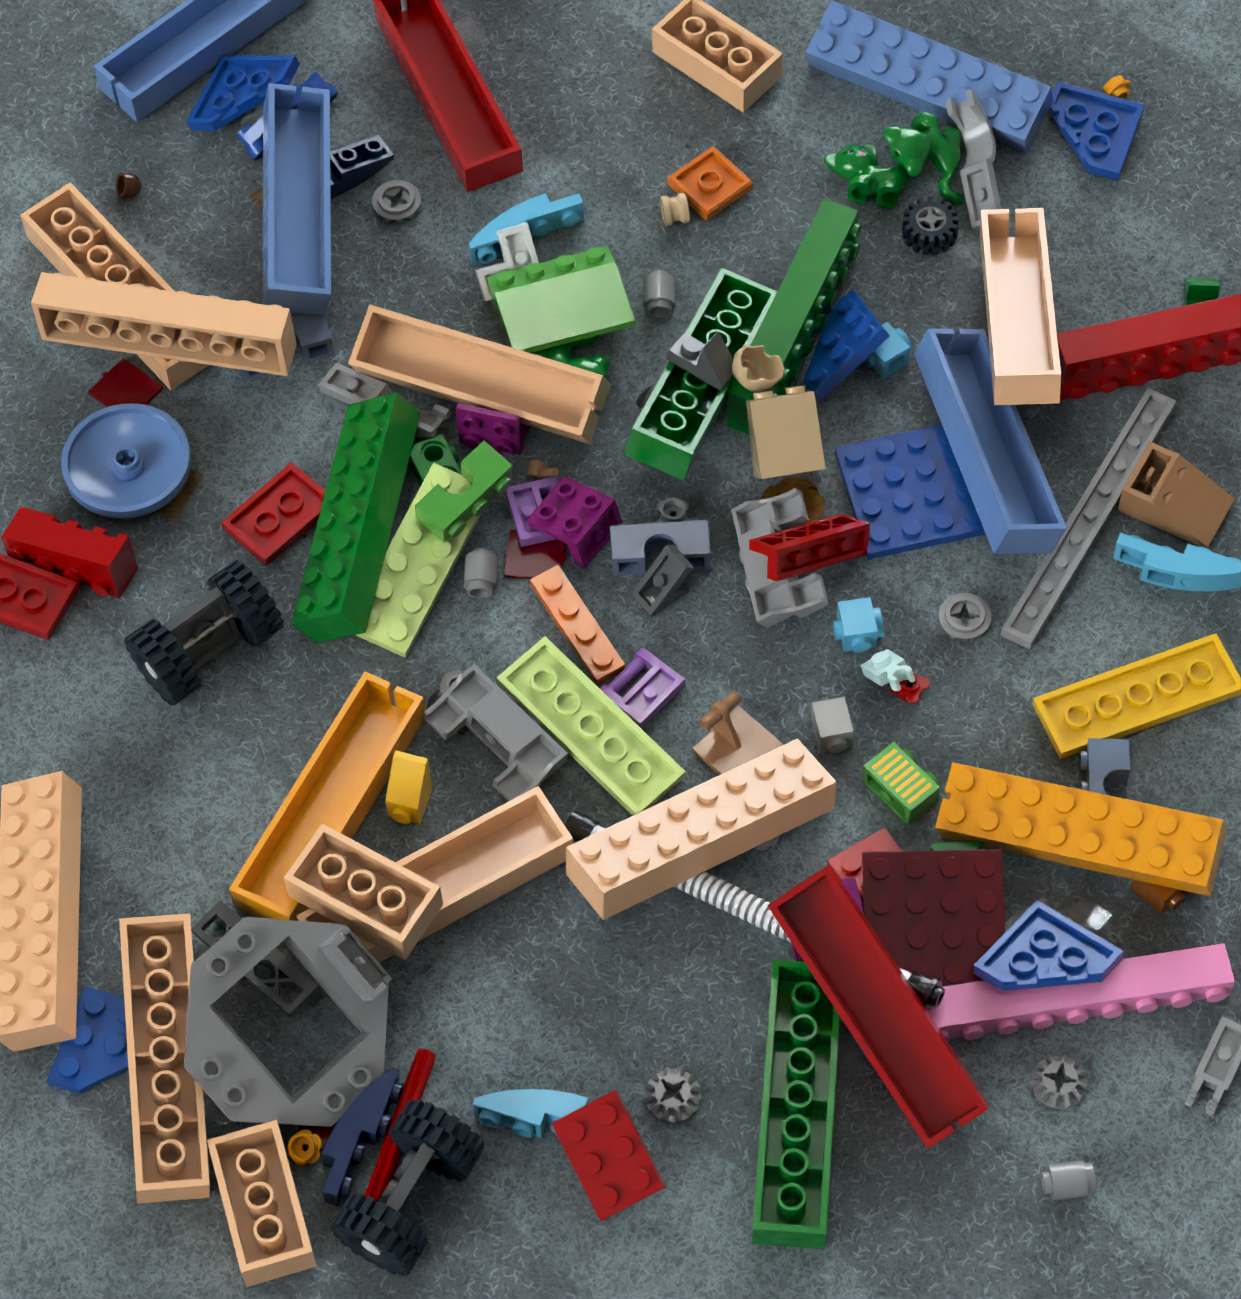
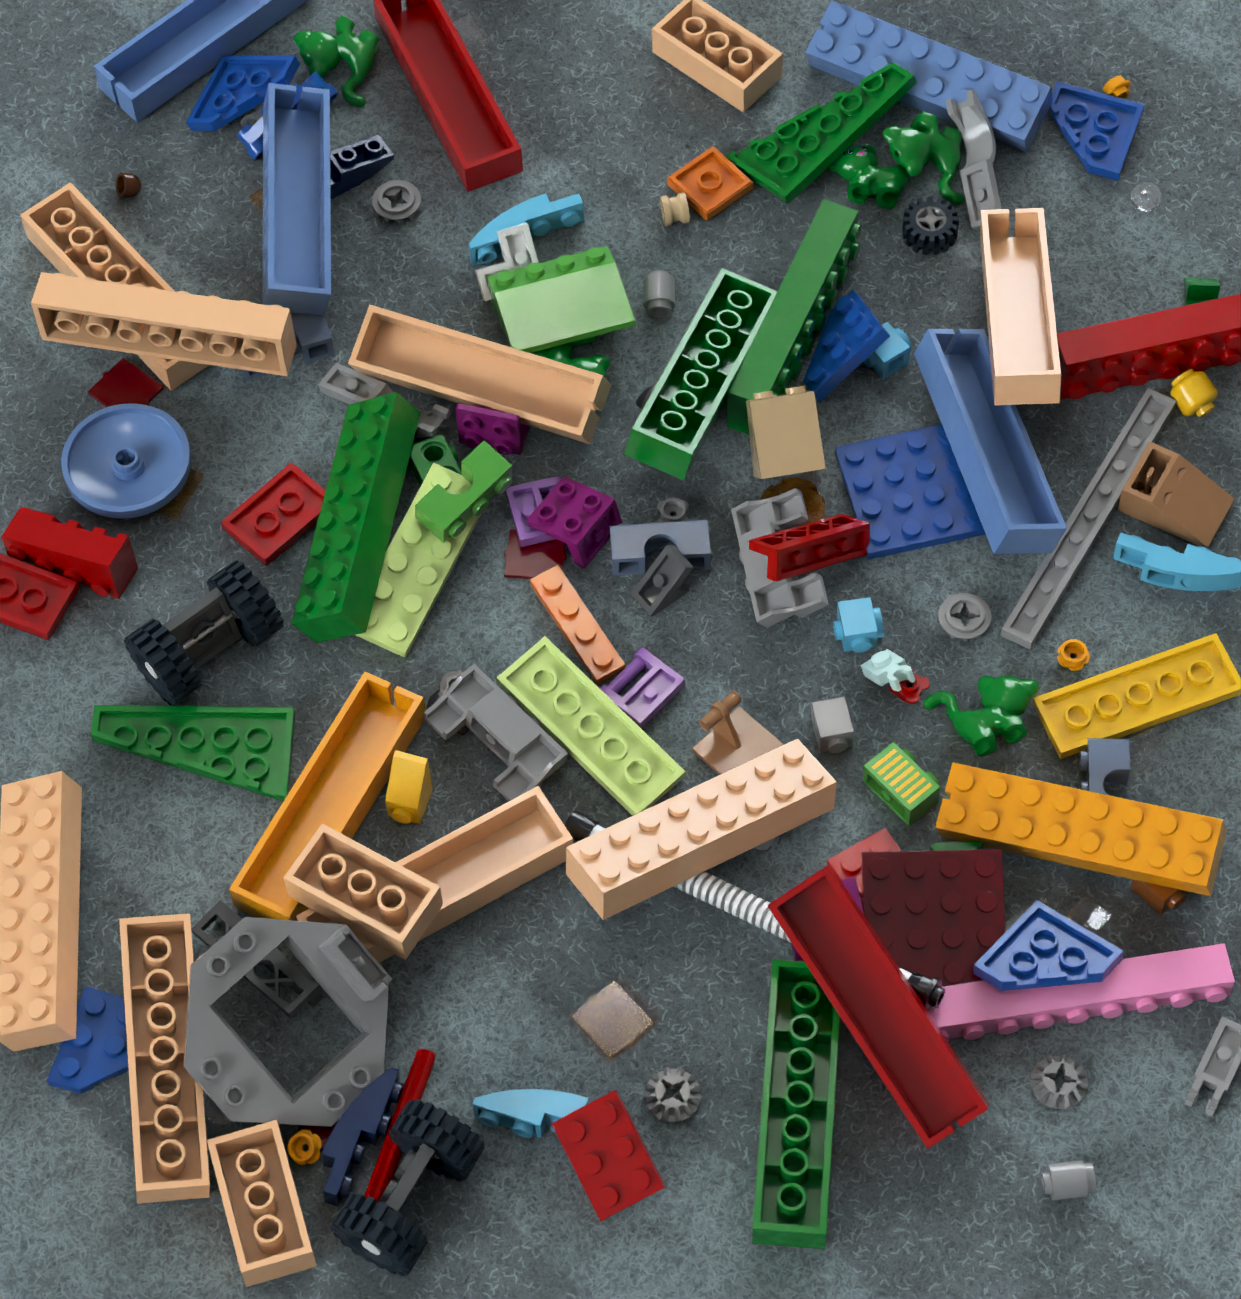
(221, 743): none -> green wing
(323, 52): none -> green animal
(480, 573): light grey brick -> none
(540, 470): medium nougat hand -> none
(612, 1020): none -> clear orange piece
(706, 361): dark grey slope -> none
(756, 369): tan hair -> none
(818, 136): none -> green wing
(1003, 703): none -> green animal
(1074, 647): none -> light orange plate
(1149, 190): none -> clear plate
(1194, 393): none -> yellow head

